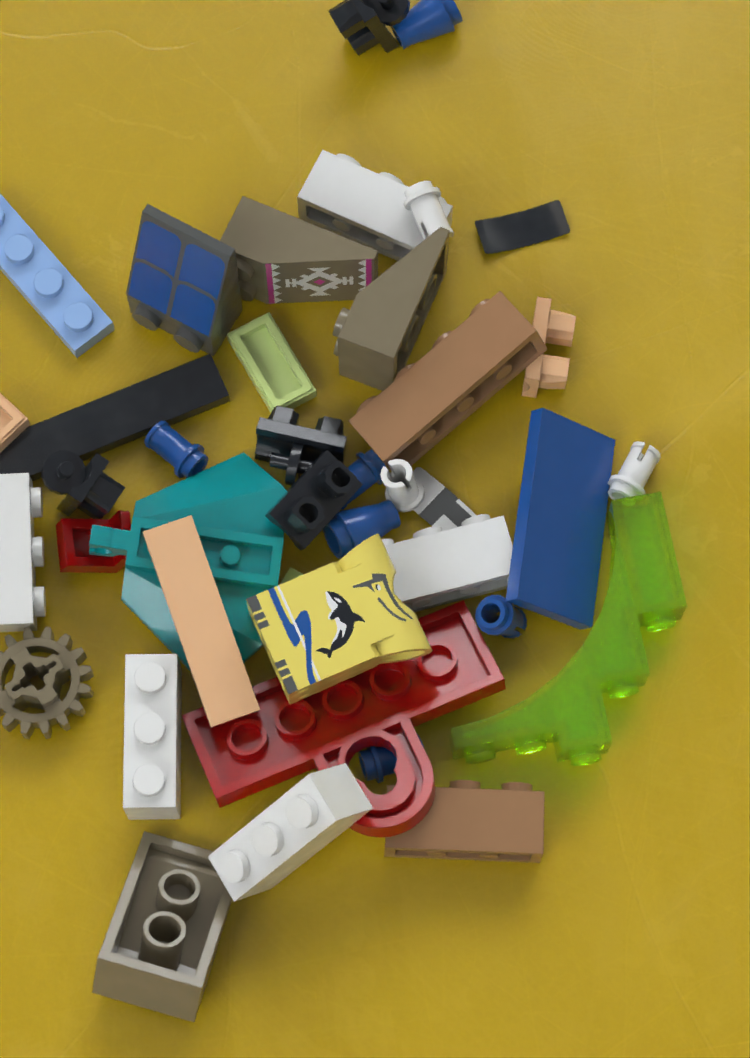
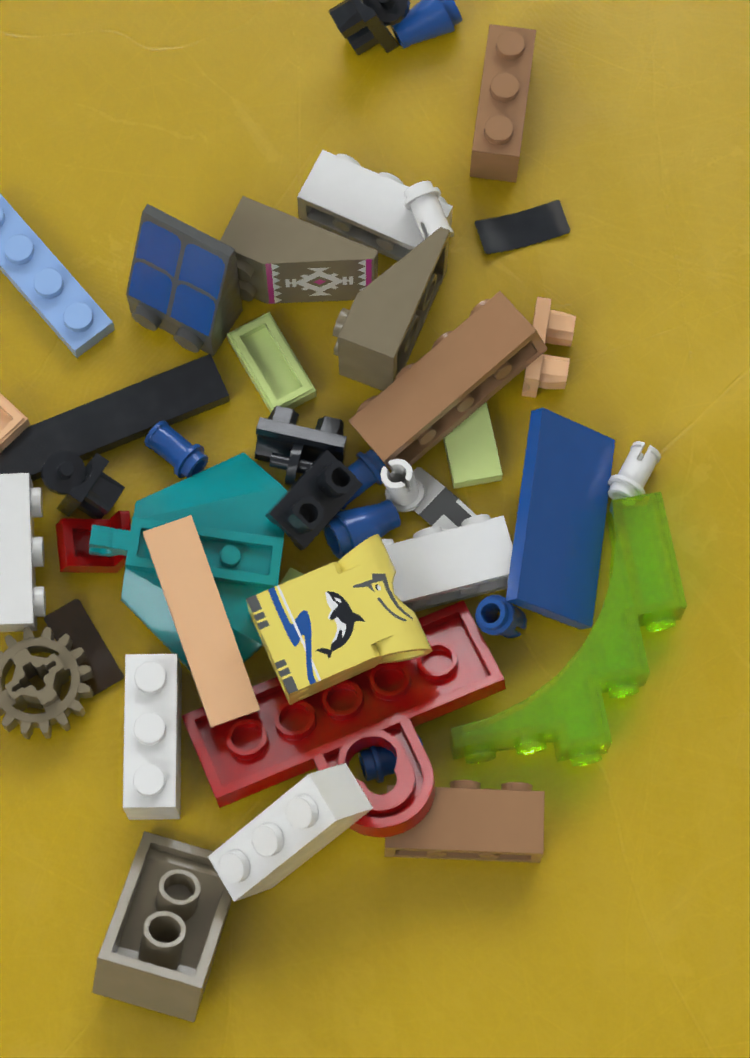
(75, 622): none -> dark brown sticker
(473, 451): none -> yellowish green tile
(502, 103): none -> medium nougat brick

